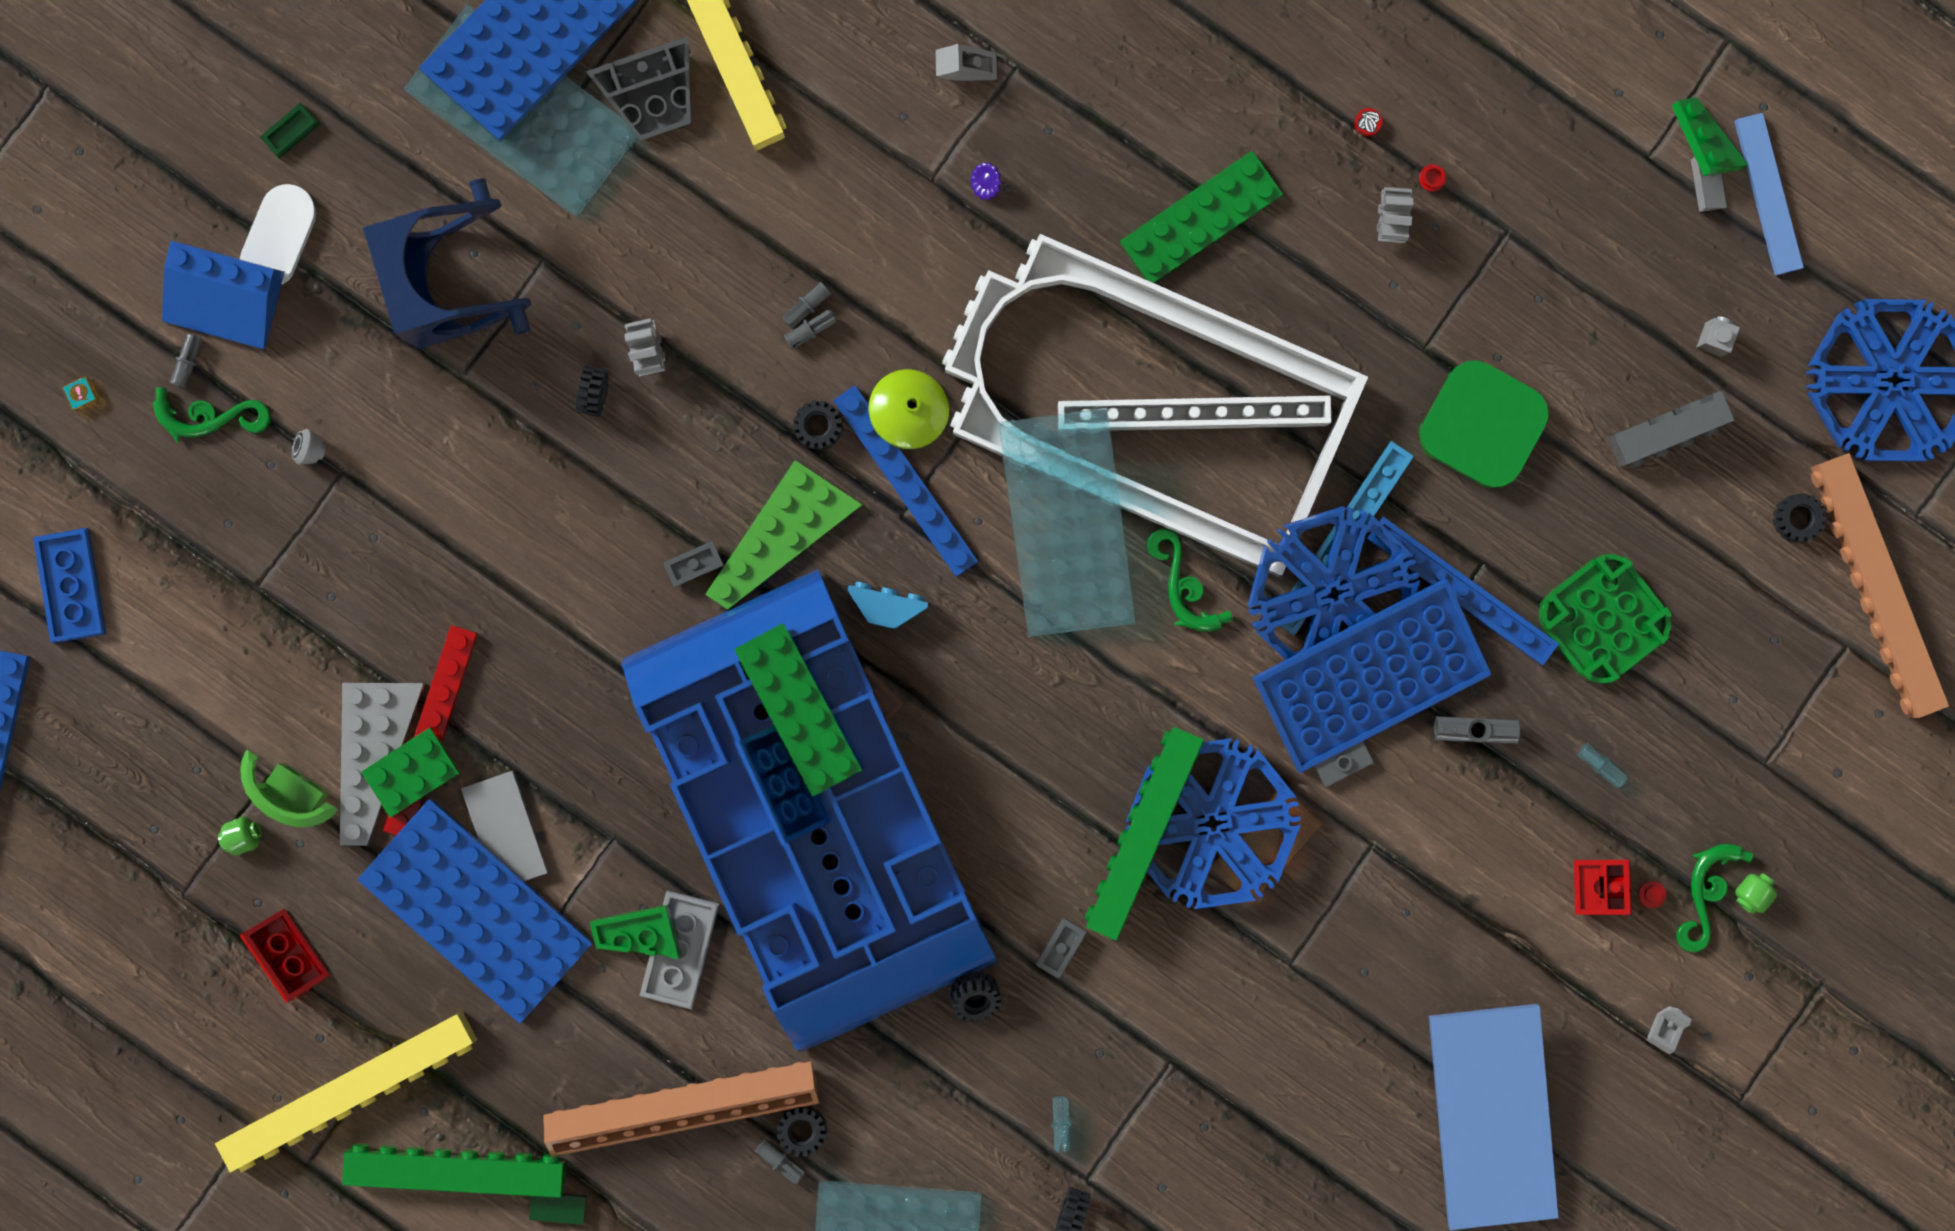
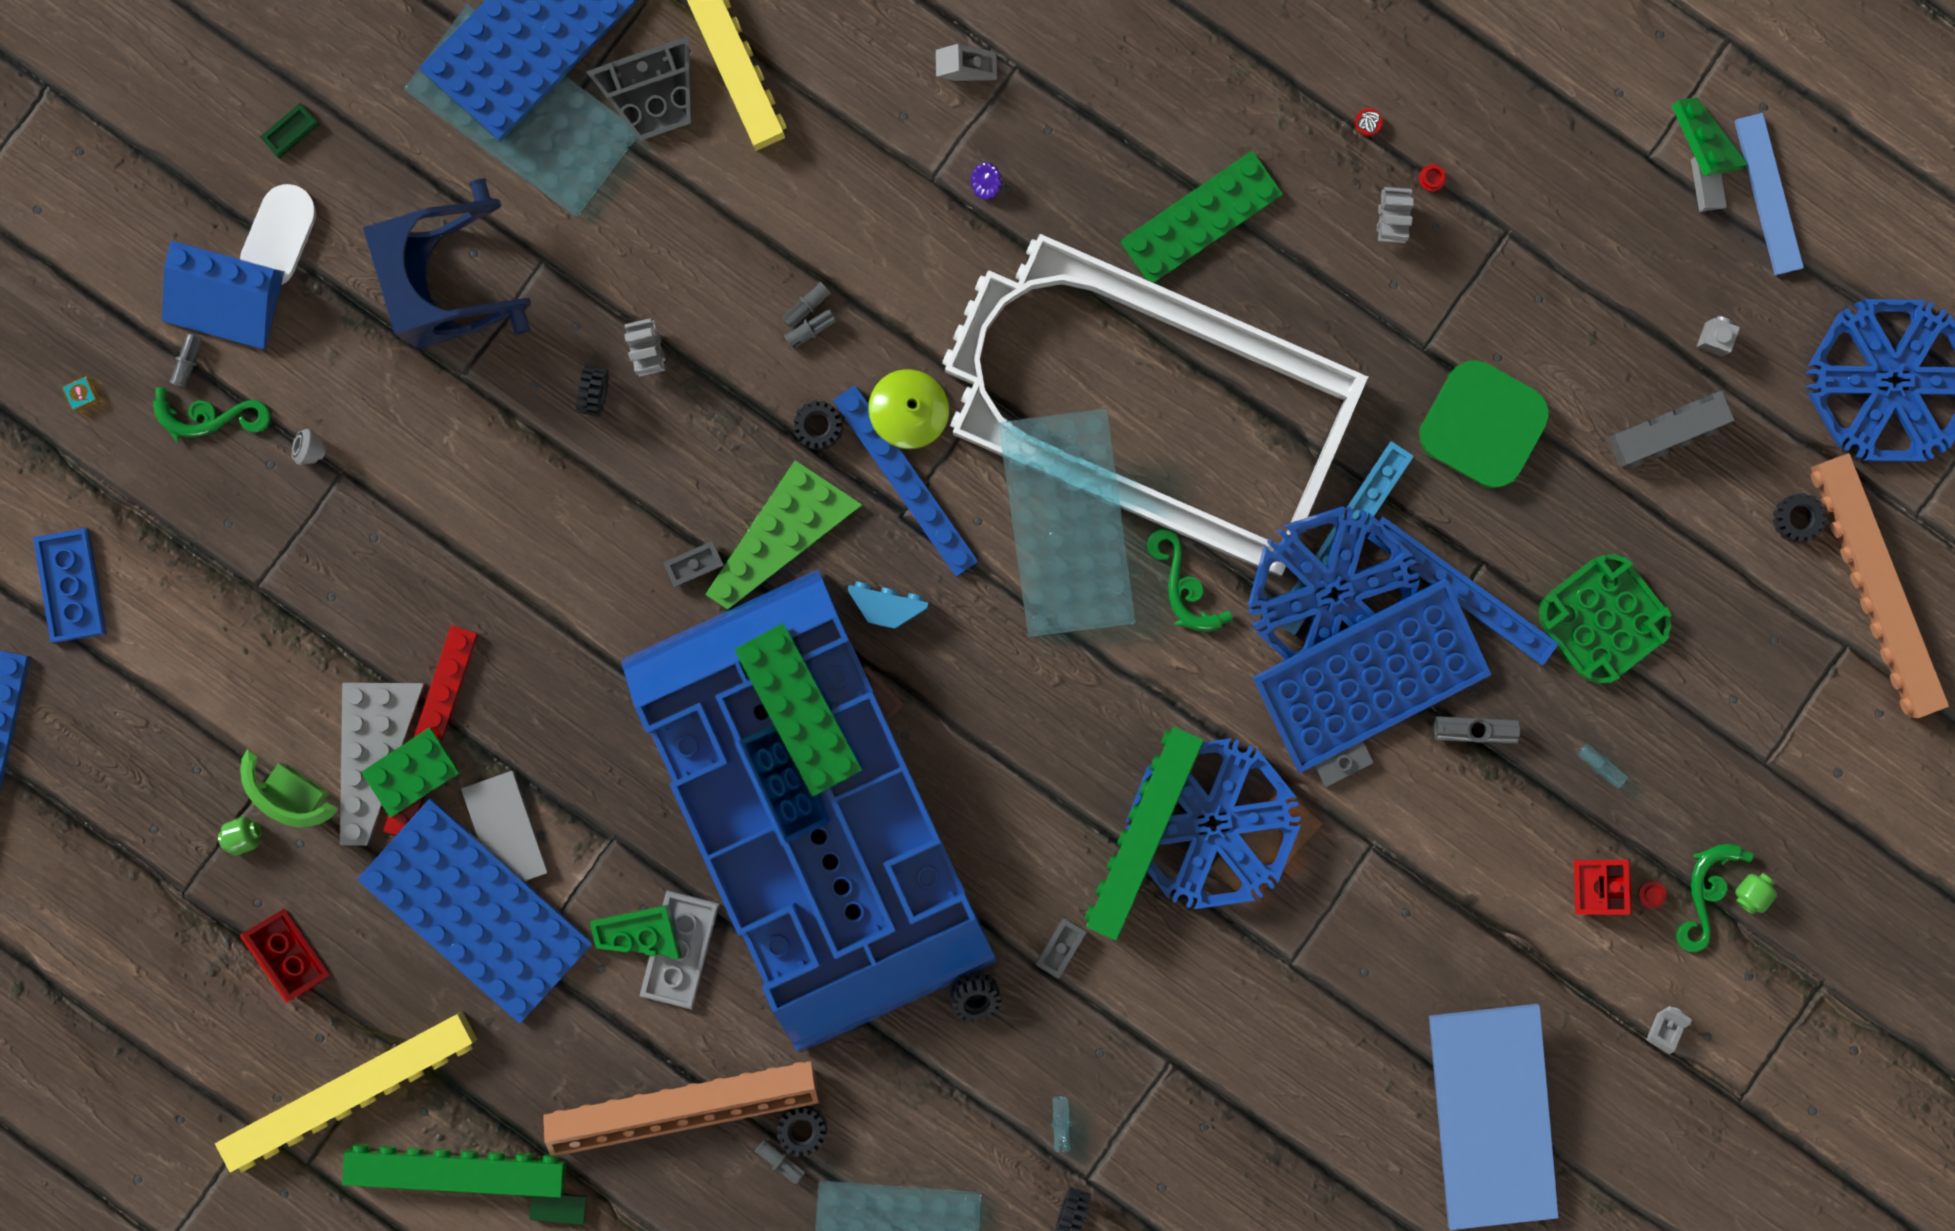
(1209, 412): white brick -> none

